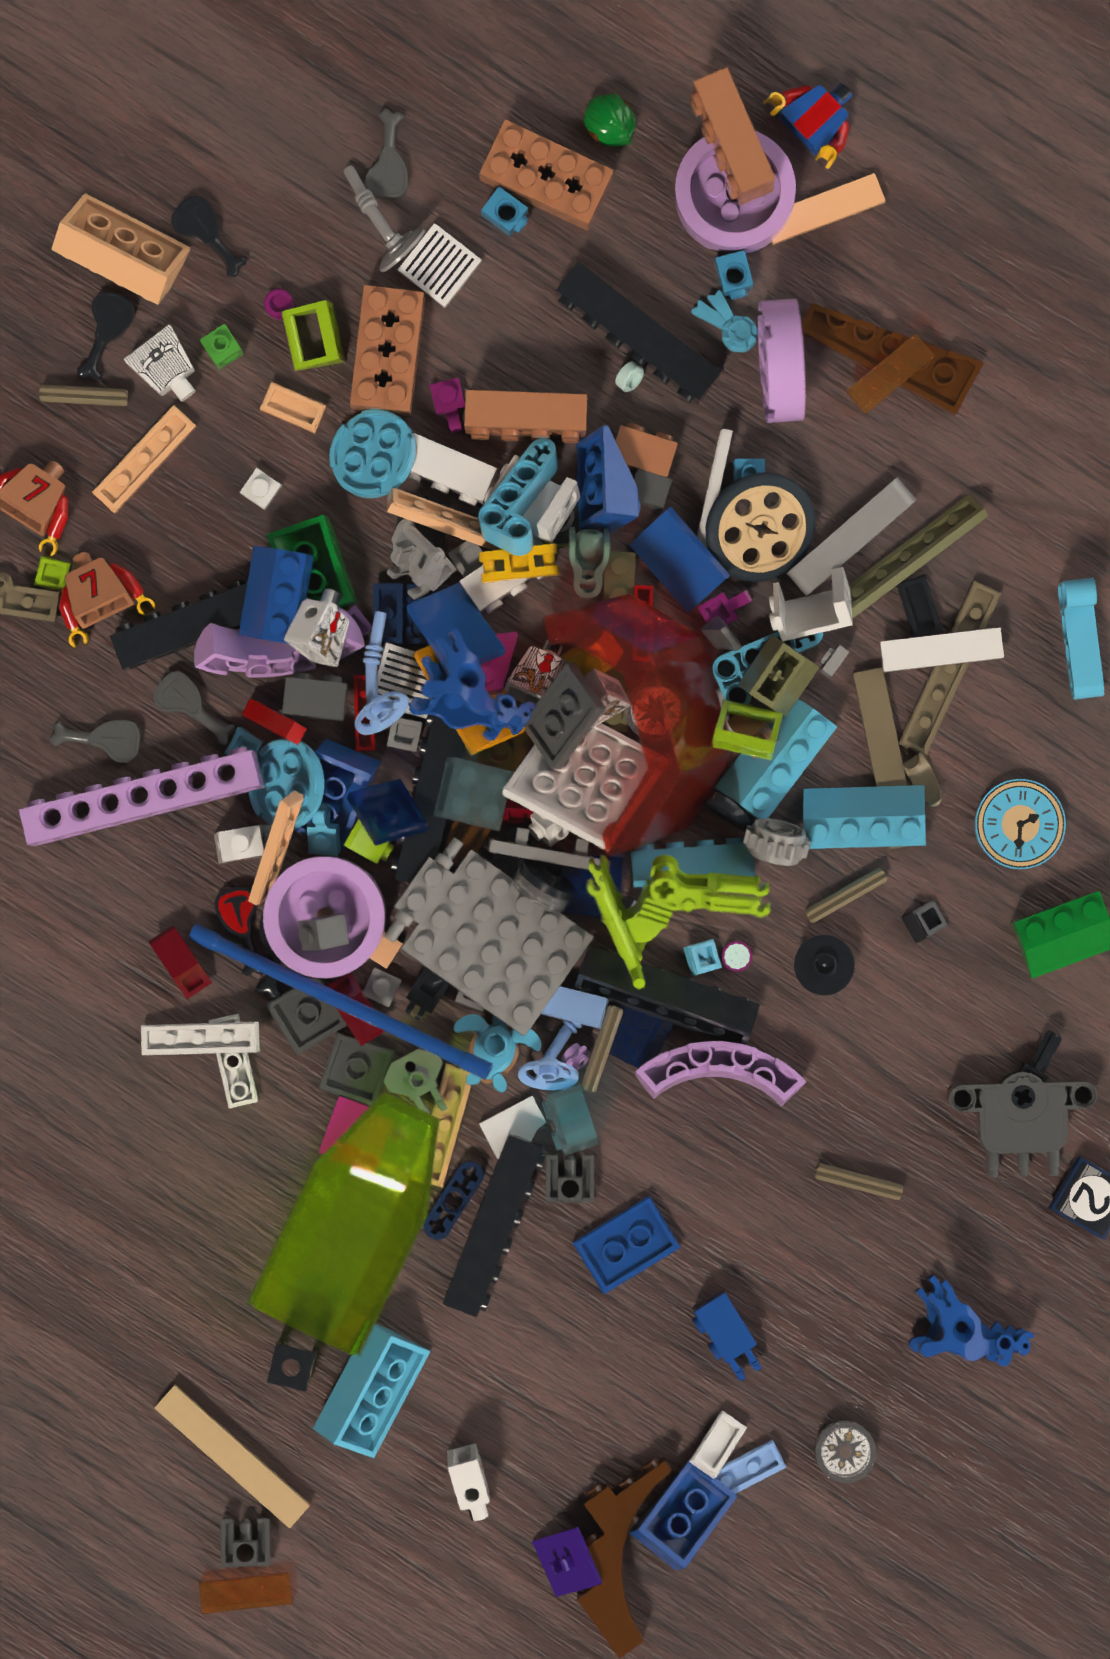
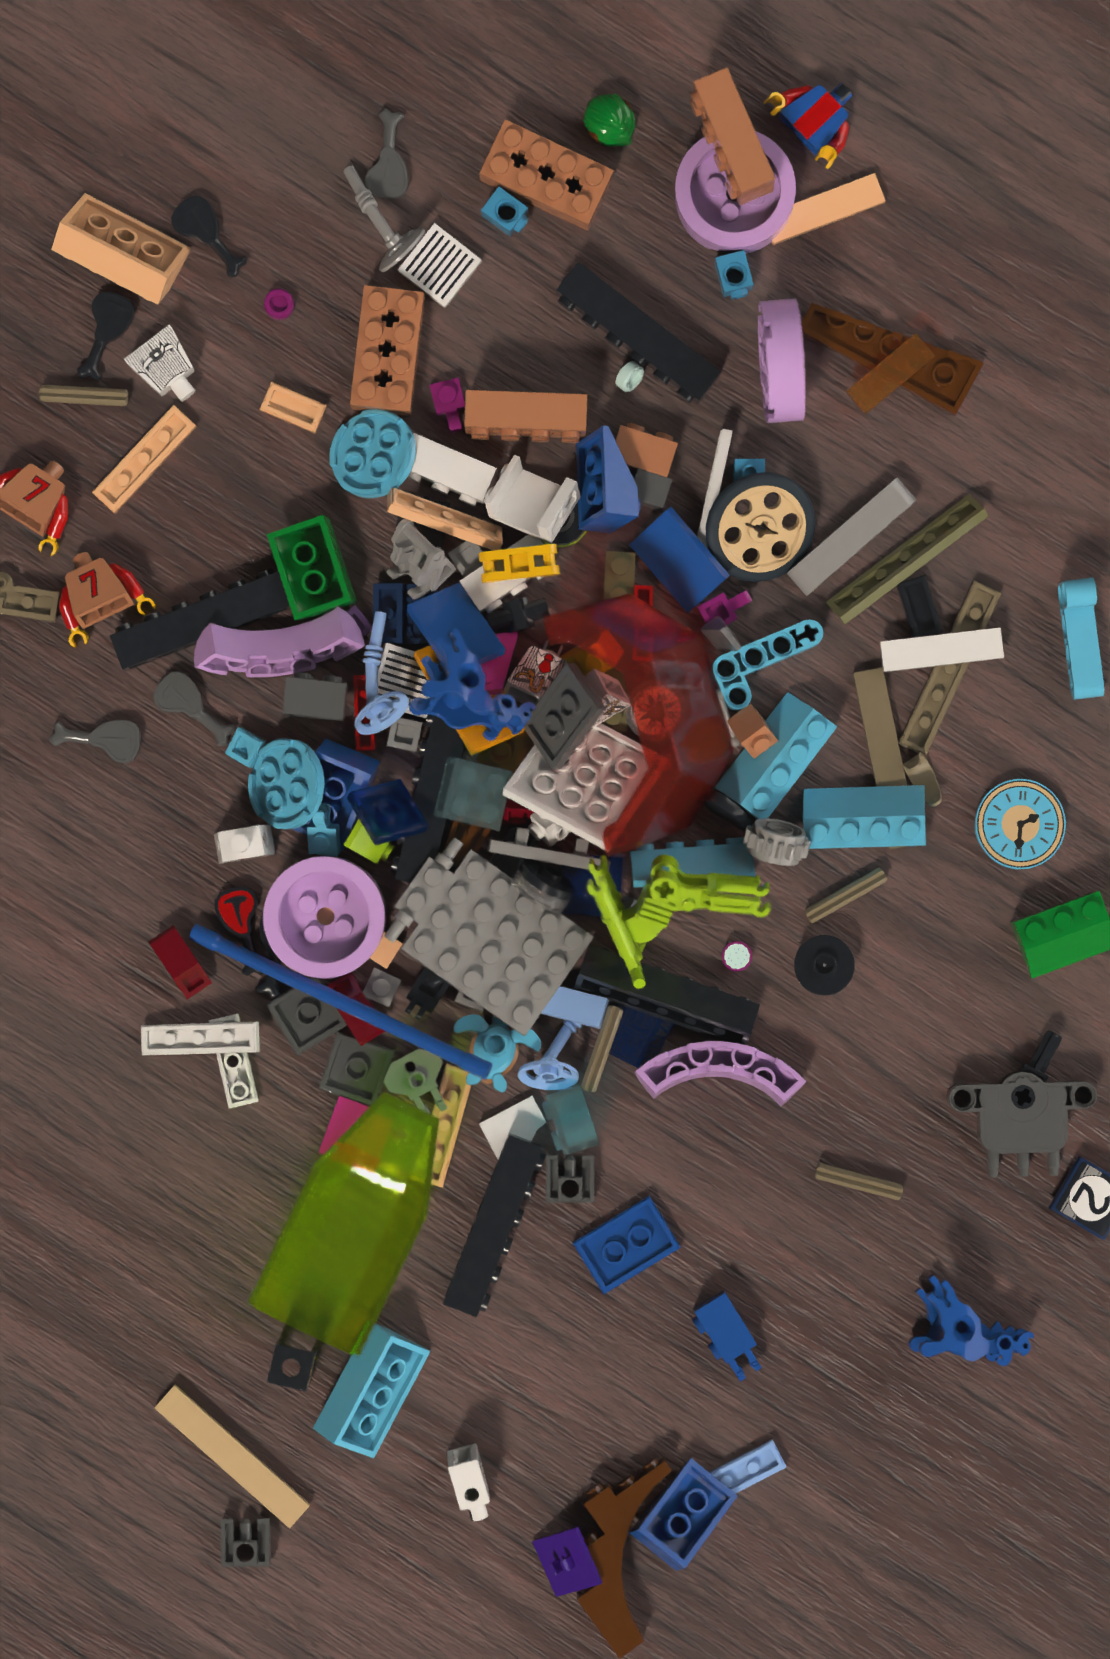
(36, 815): lavender brick -> none
(52, 574): lime tile -> none
(221, 347): bright green brick -> none
(245, 1592): clear orange tile -> none
(260, 489): white plate -> none
(274, 592): blue slope -> none
(274, 721): red piece -> none
(276, 846): light nougat tile -> none
(319, 629): white torso -> none
(323, 932): dark grey brick -> none
(329, 333): lime tile -> none
(434, 1215): dark blue beam -> none
(518, 614): none -> black axle
(539, 466): medium azure beam -> none
(576, 1056): lavender plate -> none
(588, 556): sand green piece -> none
(702, 957): medium azure tile -> none
(717, 1444): white tile -> none
(738, 332): medium azure piece -> none
(743, 743): lime tile -> none
(778, 676): olive slope -> none
(813, 612): white panel -> none
(832, 660): light grey plate -> none
(845, 1451): clear piece -> none
(924, 921): black slope -> none

